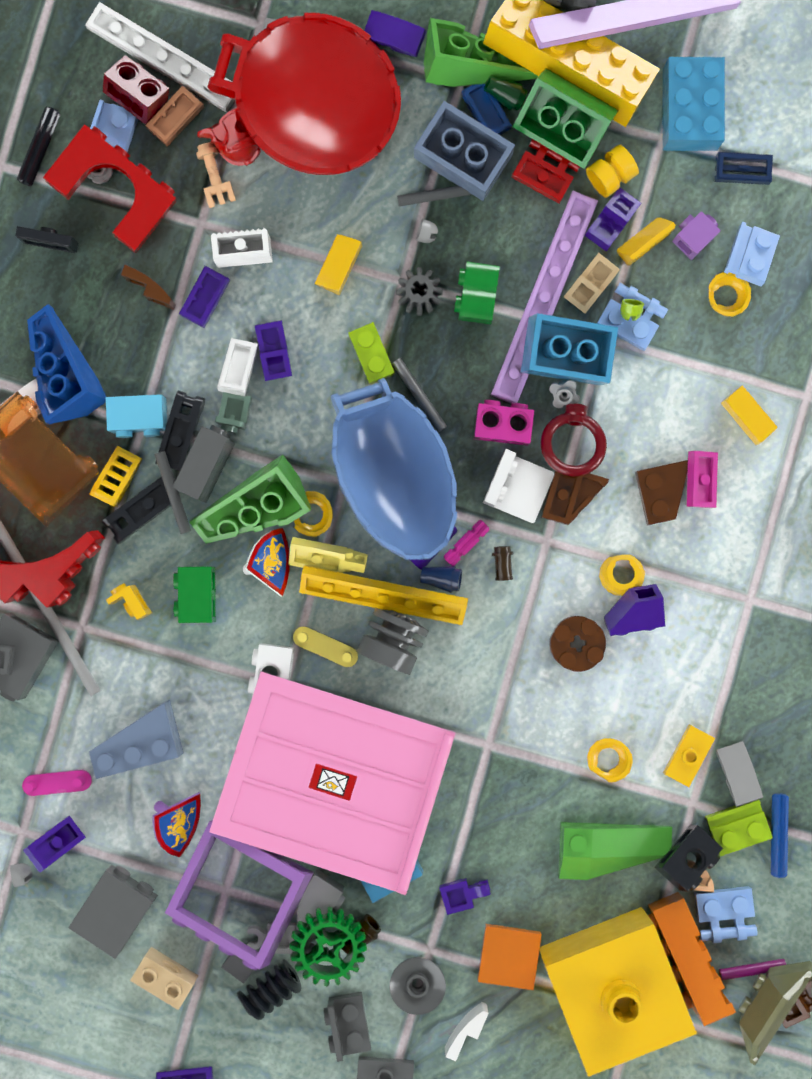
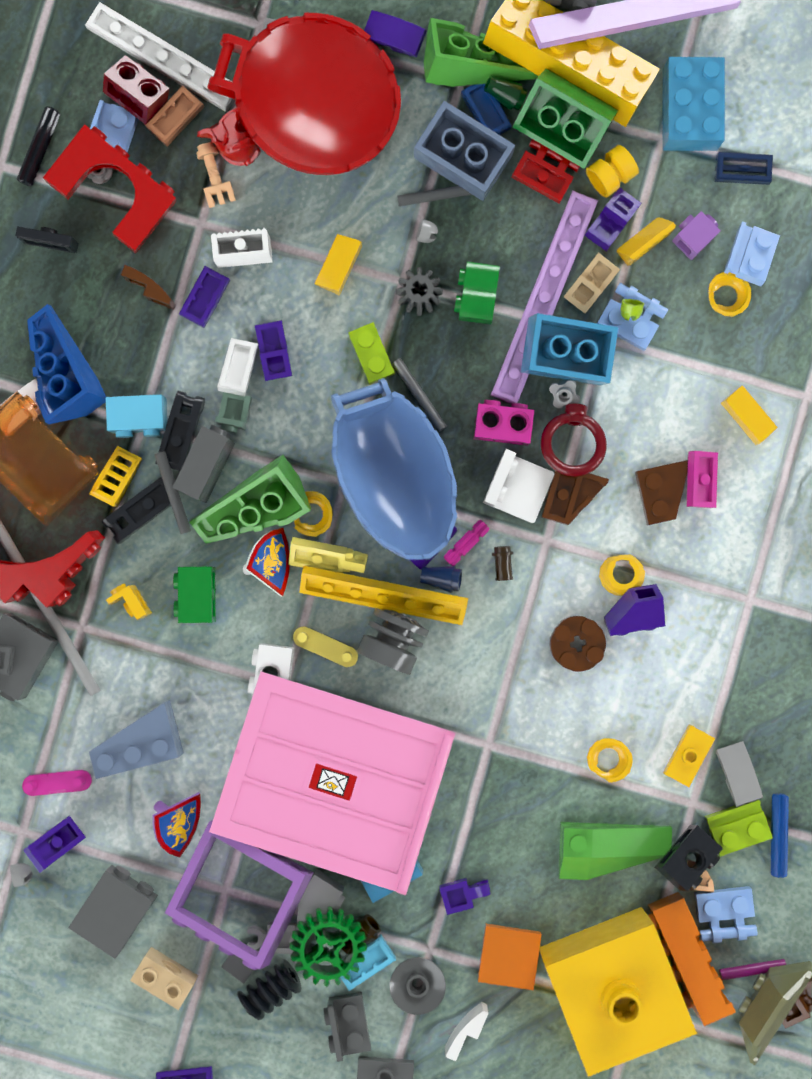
(376, 958): none -> medium azure plate

